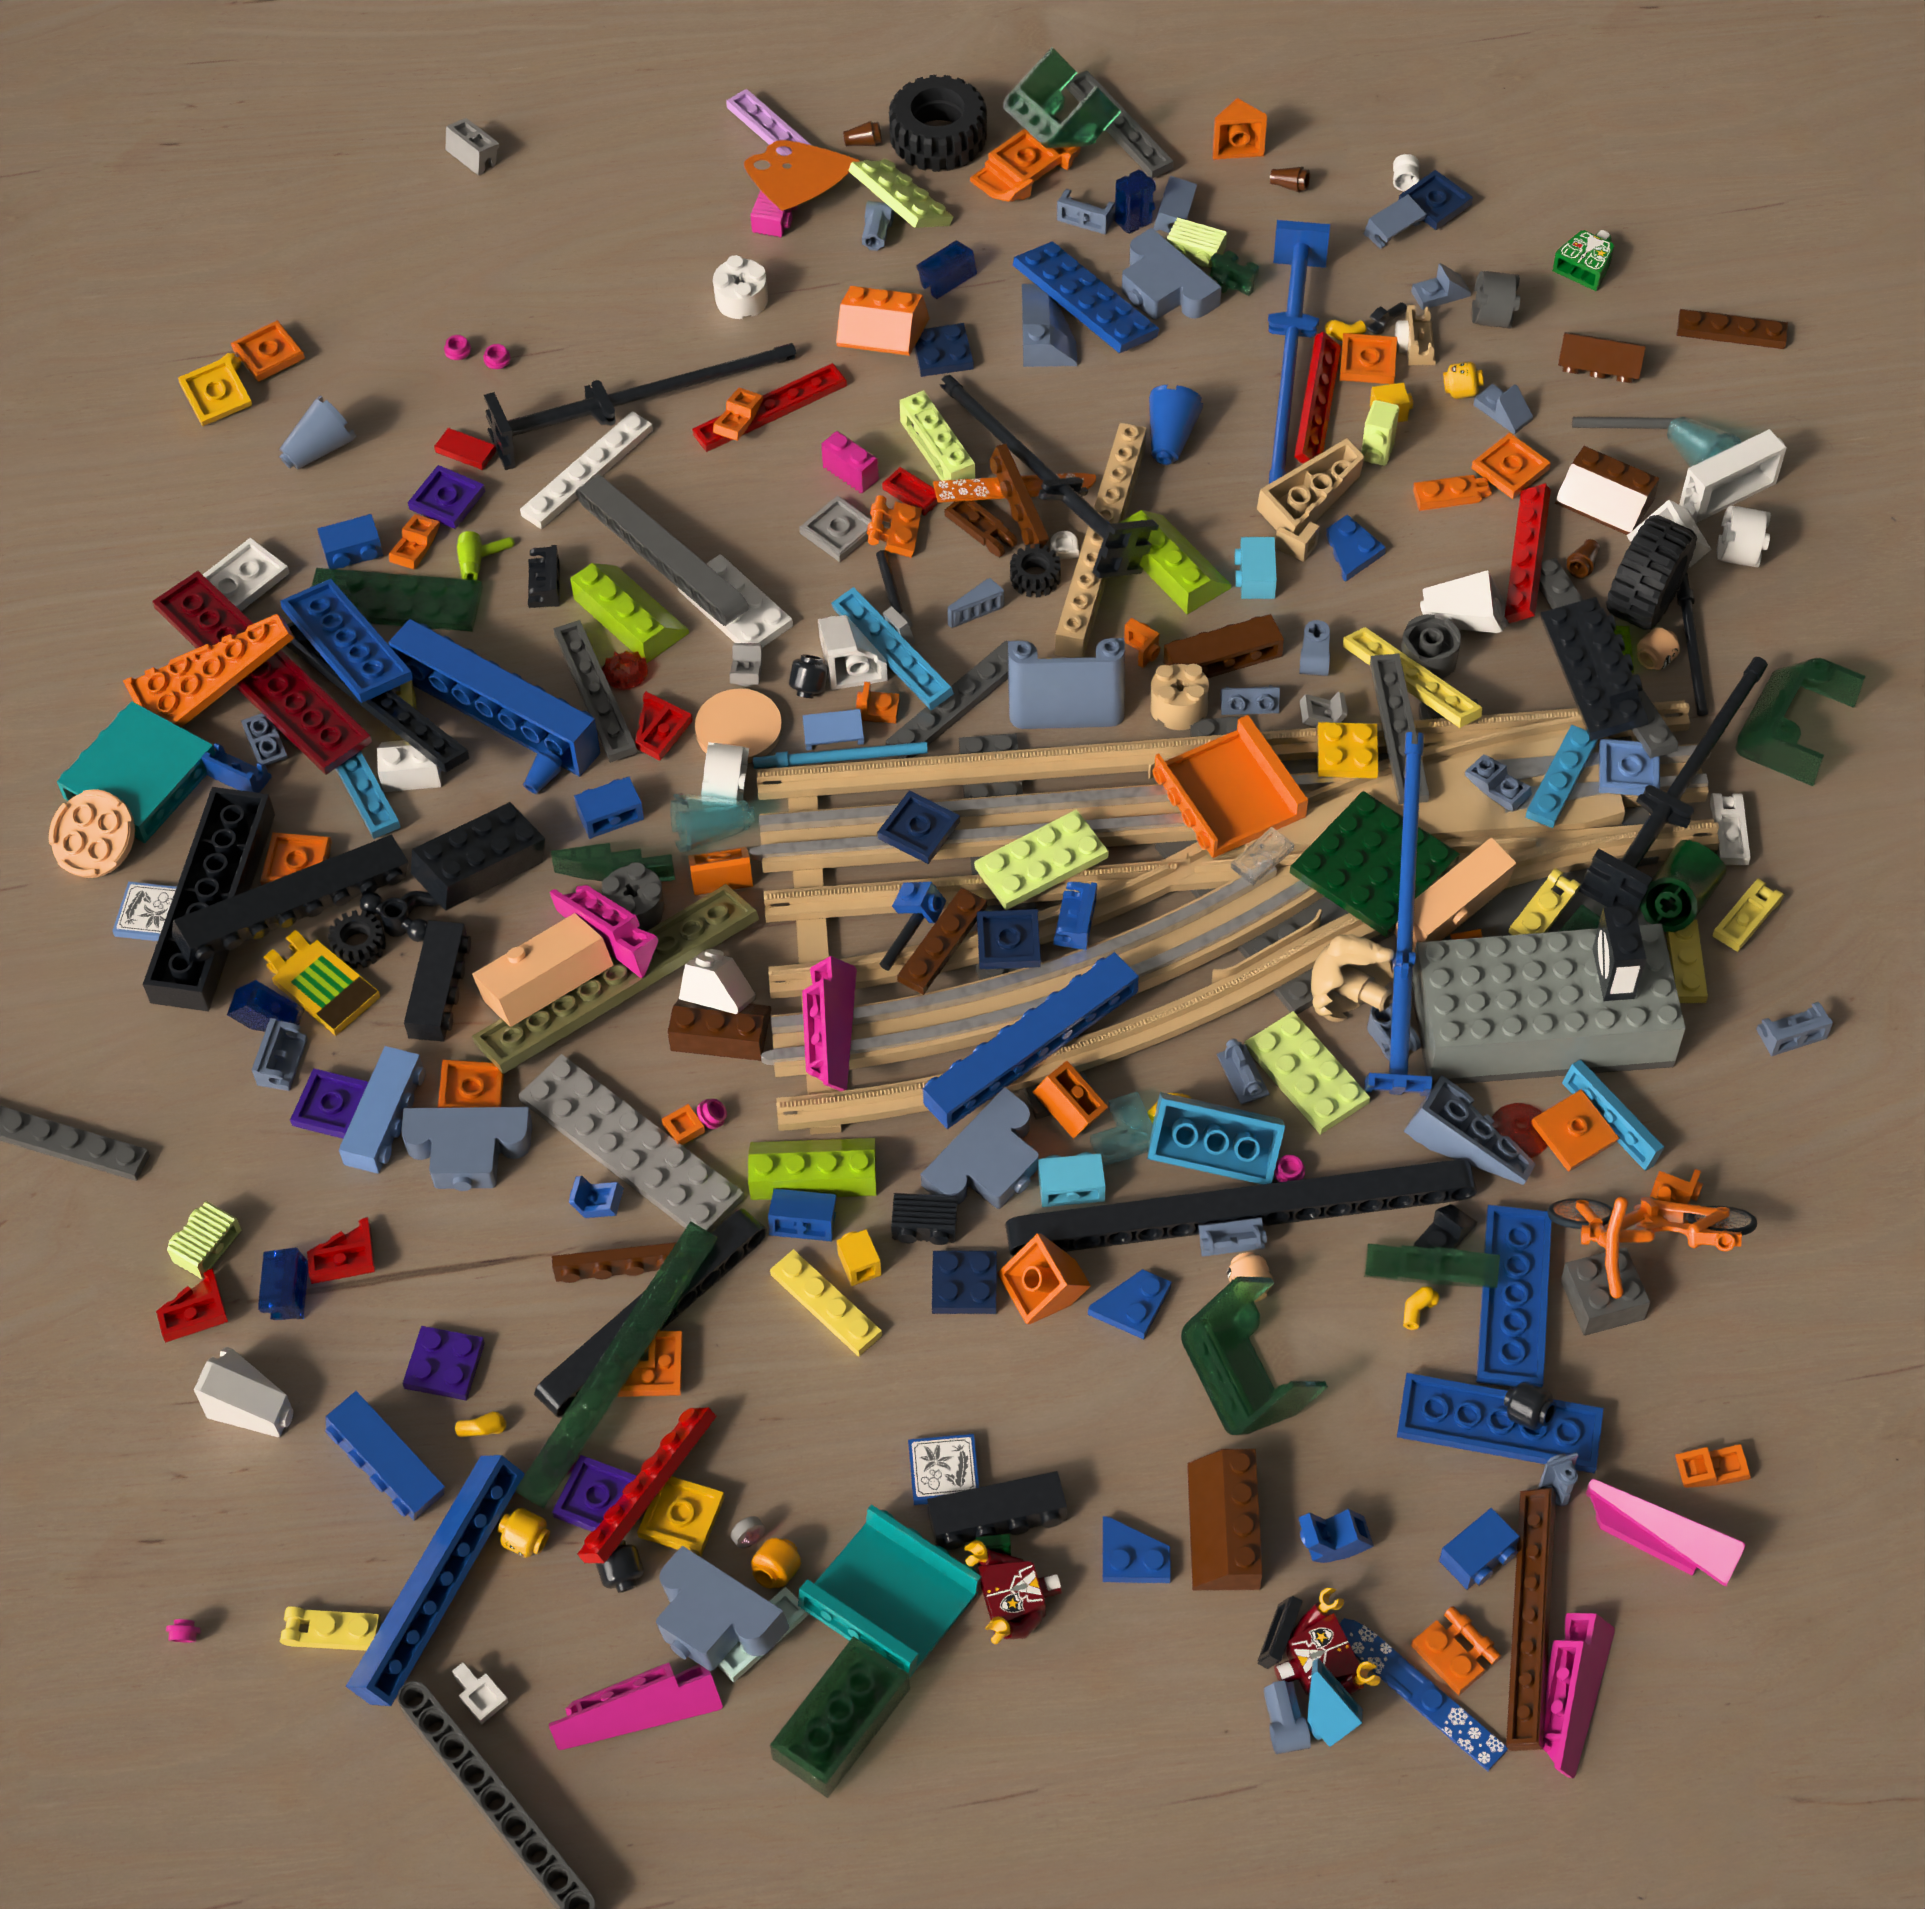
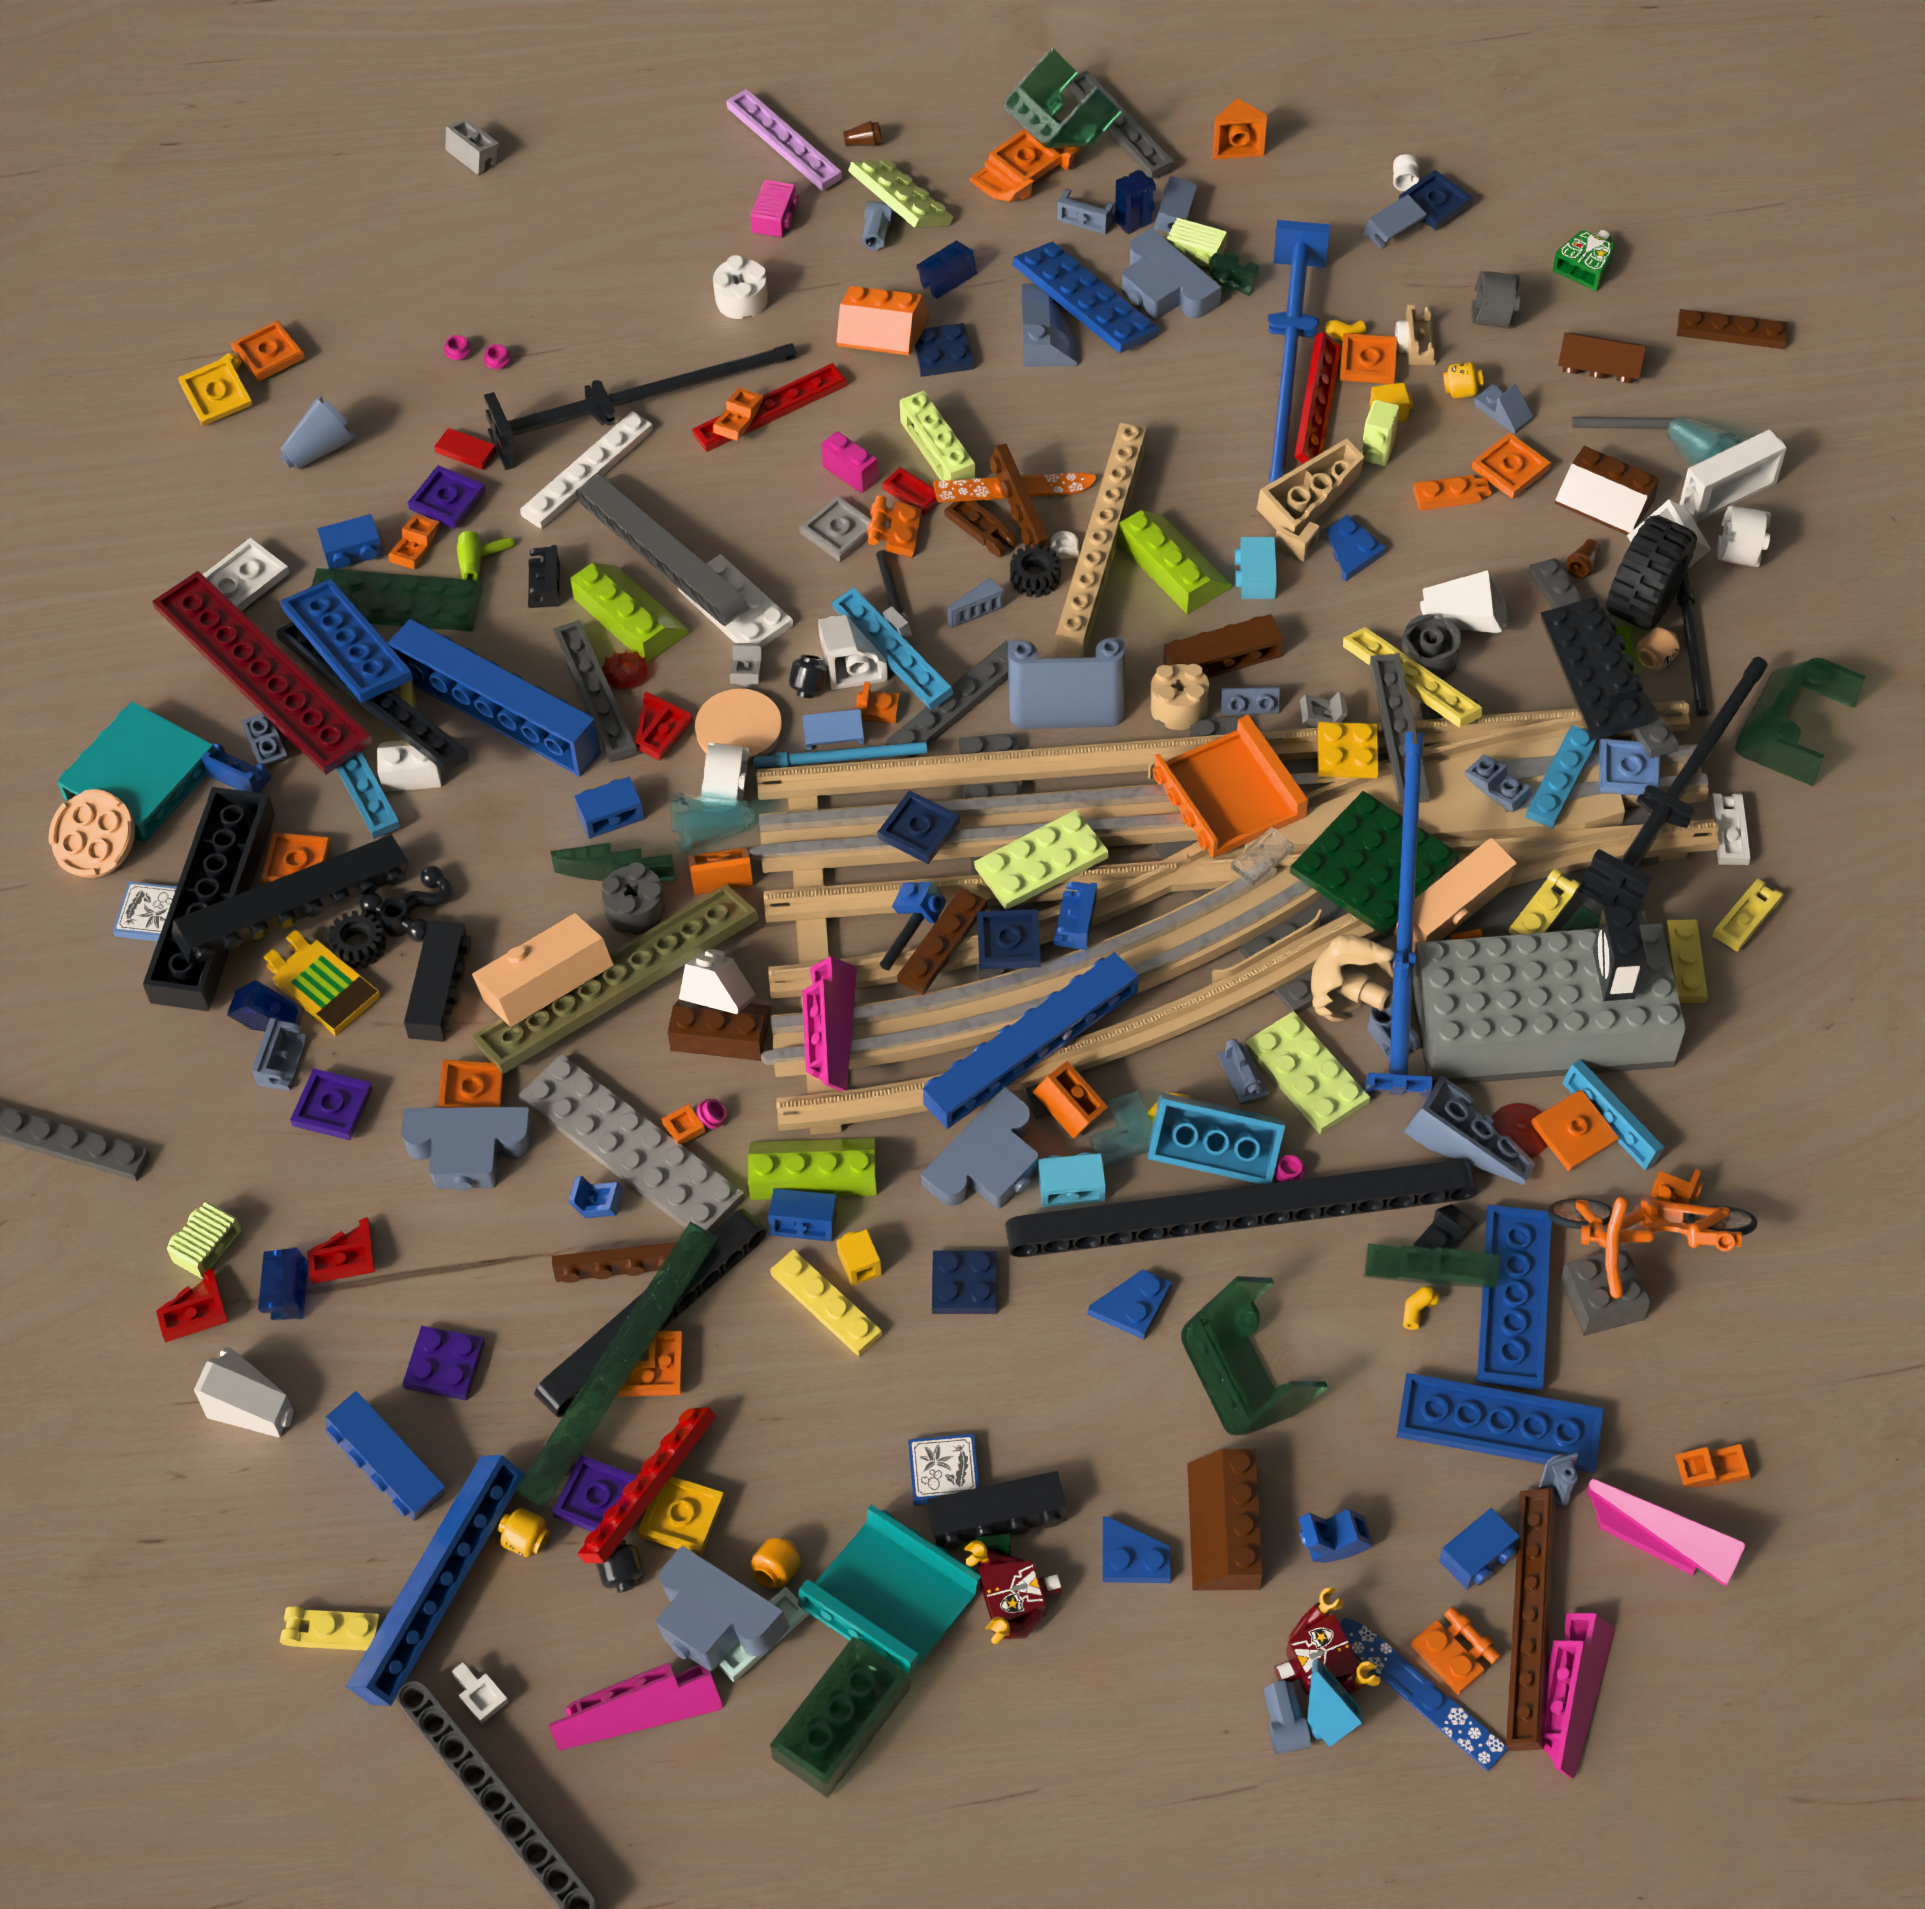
(183, 1631): dark pink plate -> none
(206, 673): orange wing -> none
(381, 1110): medium blue brick -> none
(477, 856): black brick -> none
(484, 1425): yellow arm -> none
(542, 771): blue cone -> none
(613, 923): dark pink wedge -> none
(747, 1532): light grey tile -> none
(811, 172): orange piece -> none
(924, 1218): black brick -> none
(938, 145): black tyre -> none
(1042, 1279): orange slope -> none
(1122, 542): black piece -> none
(1143, 639): orange bracket -> none
(1172, 420): blue cone -> none
(1232, 1236): sand blue hinge -> none
(1249, 1265): light nougat head -> none
(1279, 1632): black tile -> none
(1293, 178): reddish brown cone -> none
(1315, 650): sand blue piece -> none
(1382, 317): black bar -> none
(1441, 290): sand blue slope -> none
(1527, 553): red plate -> none
(1530, 1405): black head -> none
(1682, 886): dark green brick -> none
(1795, 1030): sand blue hinge -> none

